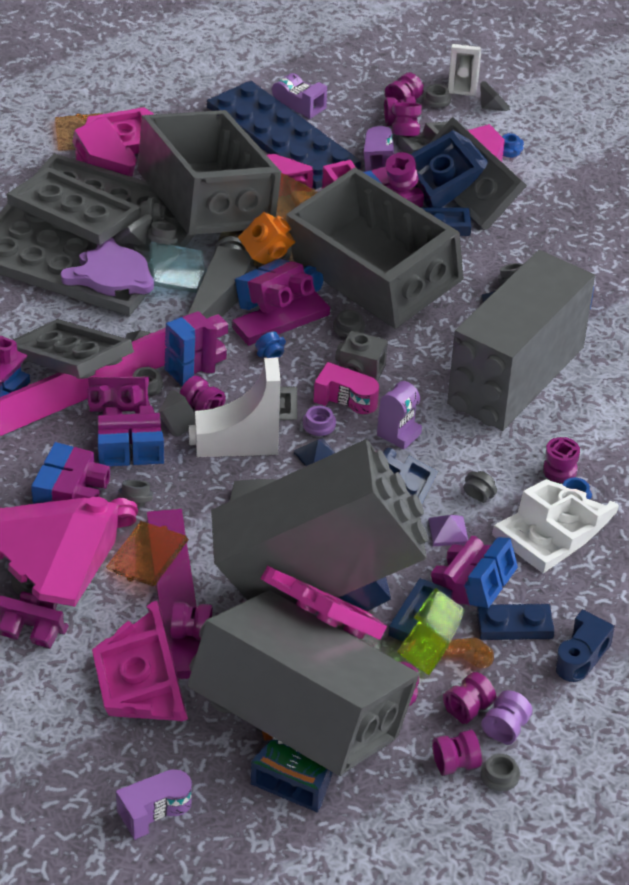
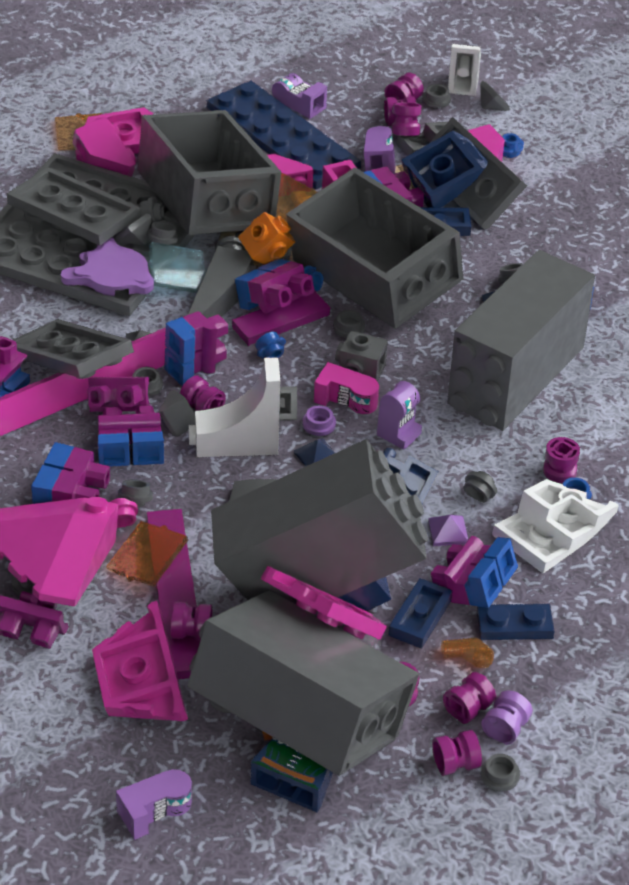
(401, 171): magenta wheel -> none
(433, 632): clear neon green slope -> none
(588, 644): dark blue leg -> none

